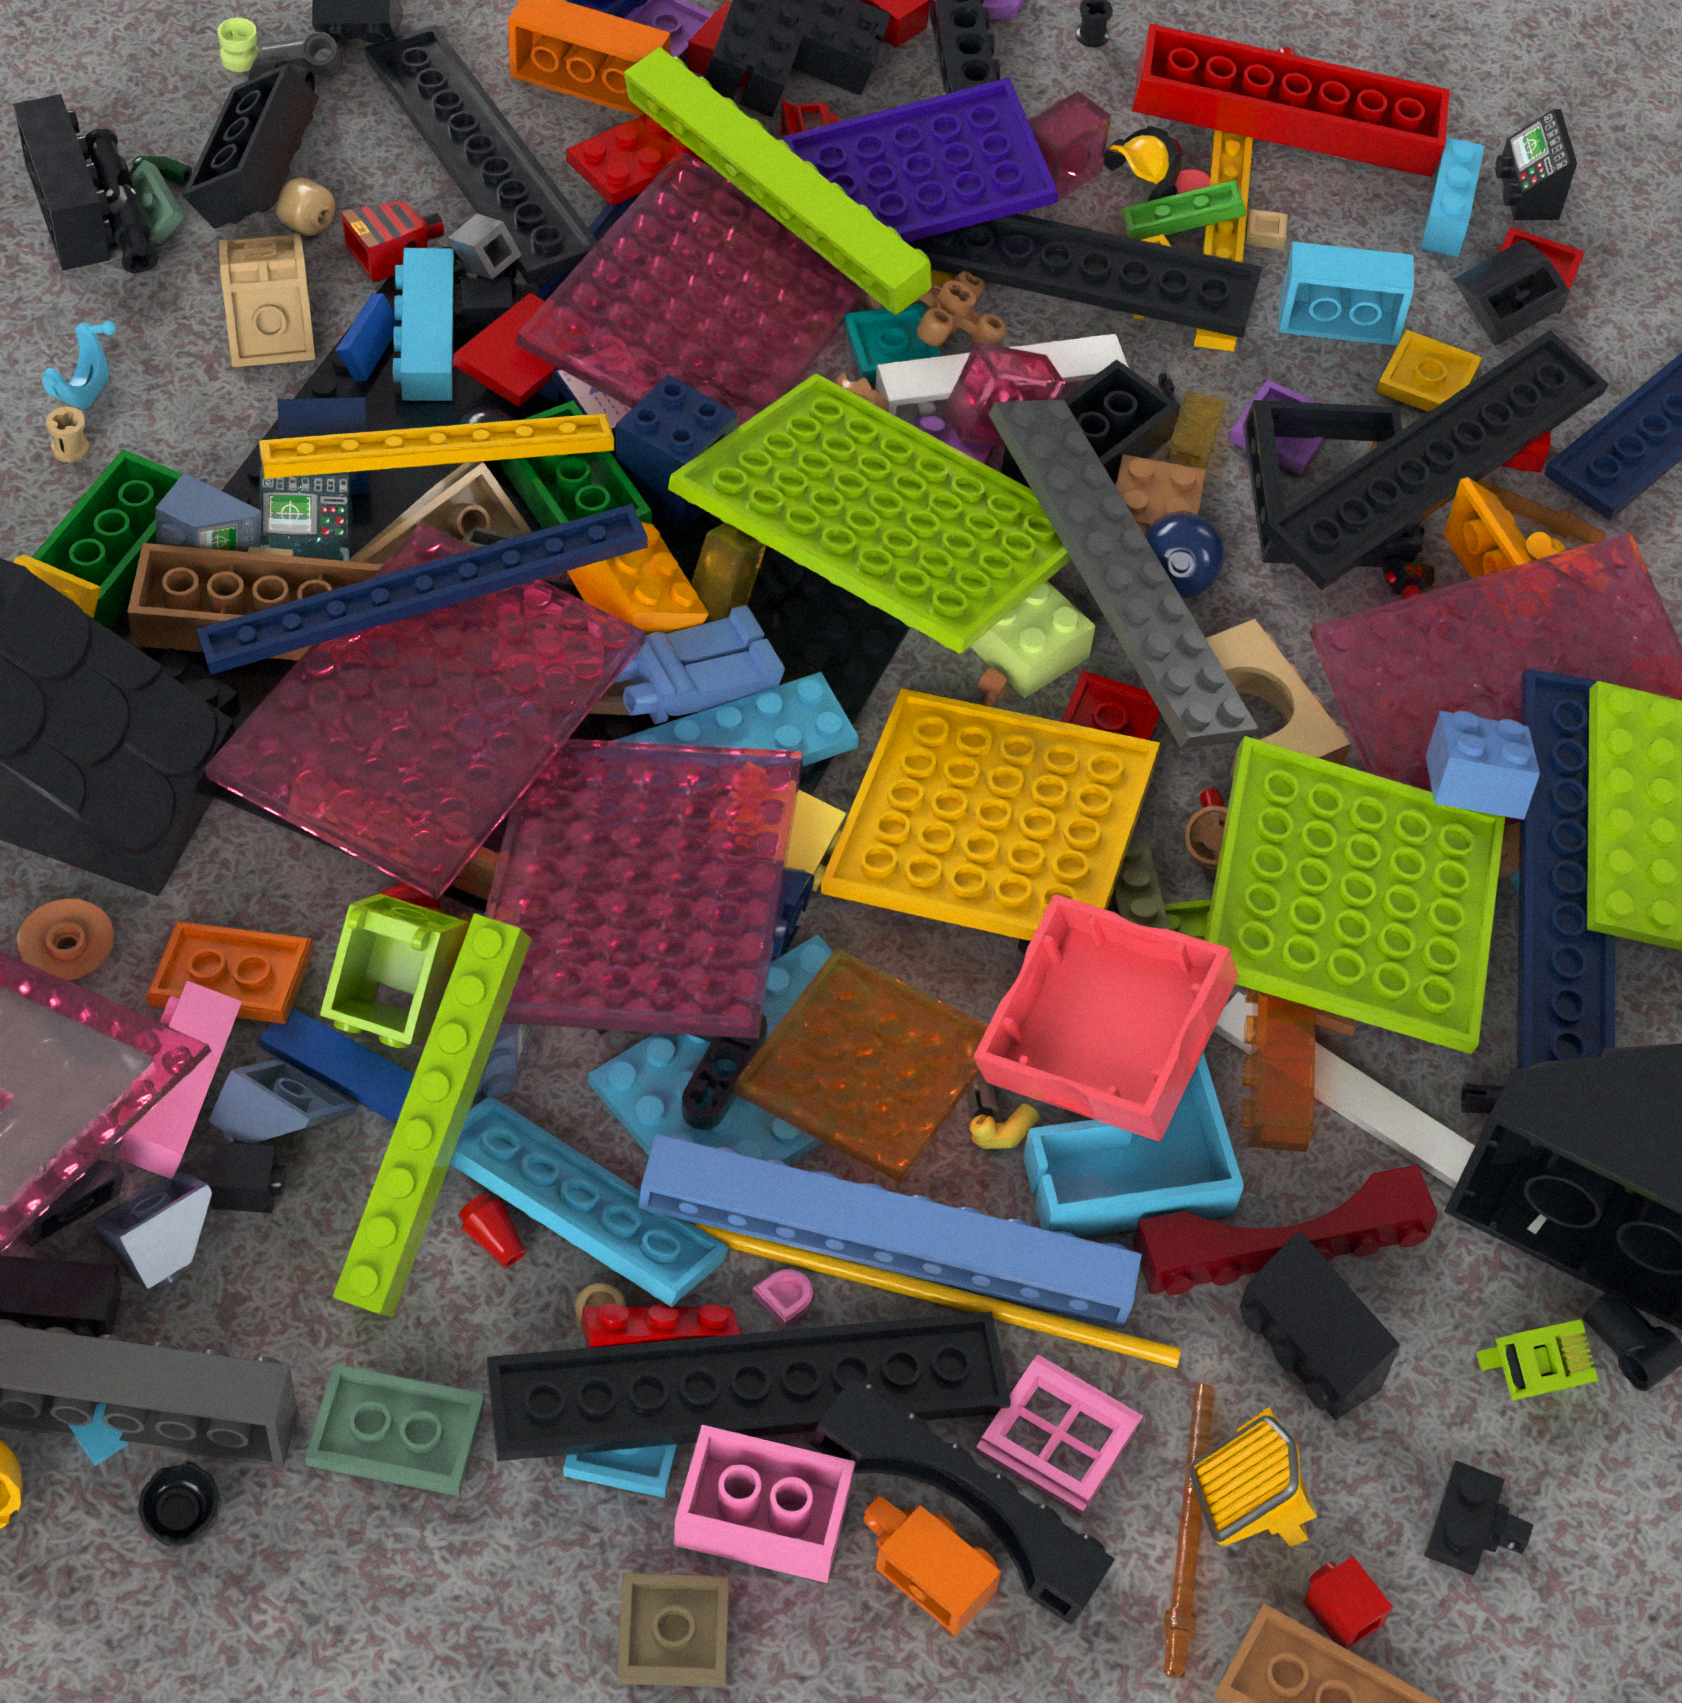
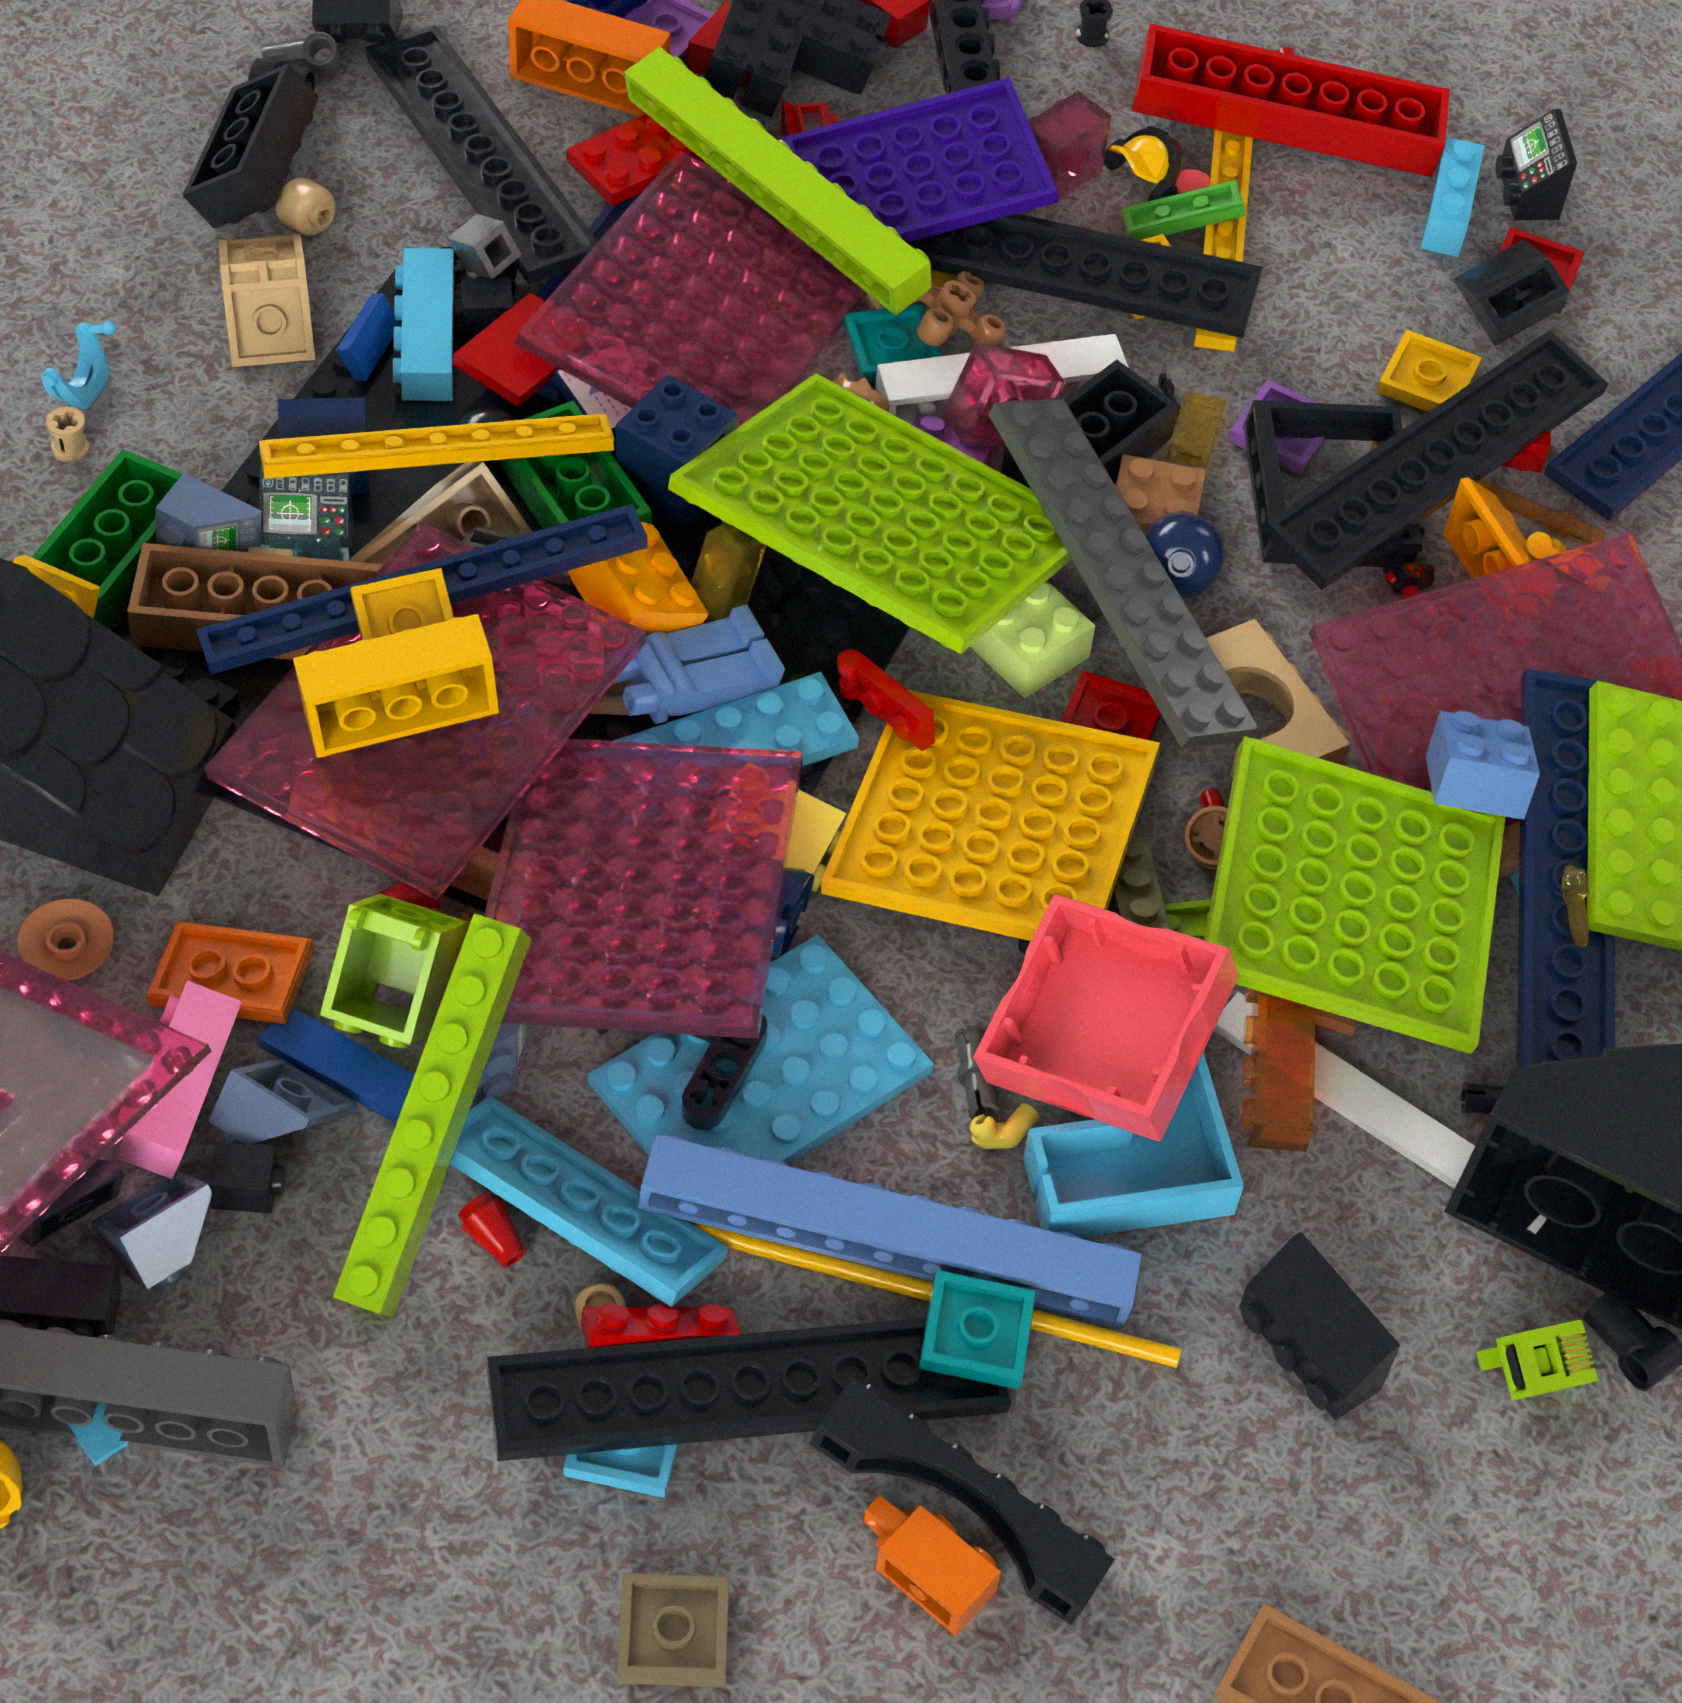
(64, 181): black brick -> none
(125, 213): black piece -> none
(156, 201): sand green plate -> none
(168, 167): dark green arm -> none
(179, 1504): black hair -> none
(236, 50): yellowish green wheel -> none
(382, 231): torso -> none
(395, 1429): sand green plate -> none
(397, 685): none -> yellow brick
(401, 603): none -> yellow plate
(764, 1503): bright pink brick -> none
(785, 1295): bright pink tile -> none
(865, 1065): clear orange plate -> none
(886, 698): none -> red plate
(977, 1329): none -> teal plate
(994, 686): nougat hand -> none
(1036, 1469): bright pink piece -> none
(1180, 1619): clear orange bar -> none
(1193, 1251): dark red arch -> none
(1254, 1484): yellow piece -> none
(1266, 229): tan tile -> none
(1346, 293): medium azure brick -> none
(1346, 1602): red brick -> none
(1473, 1520): black hinge -> none
(1574, 892): none -> clear yellow piece

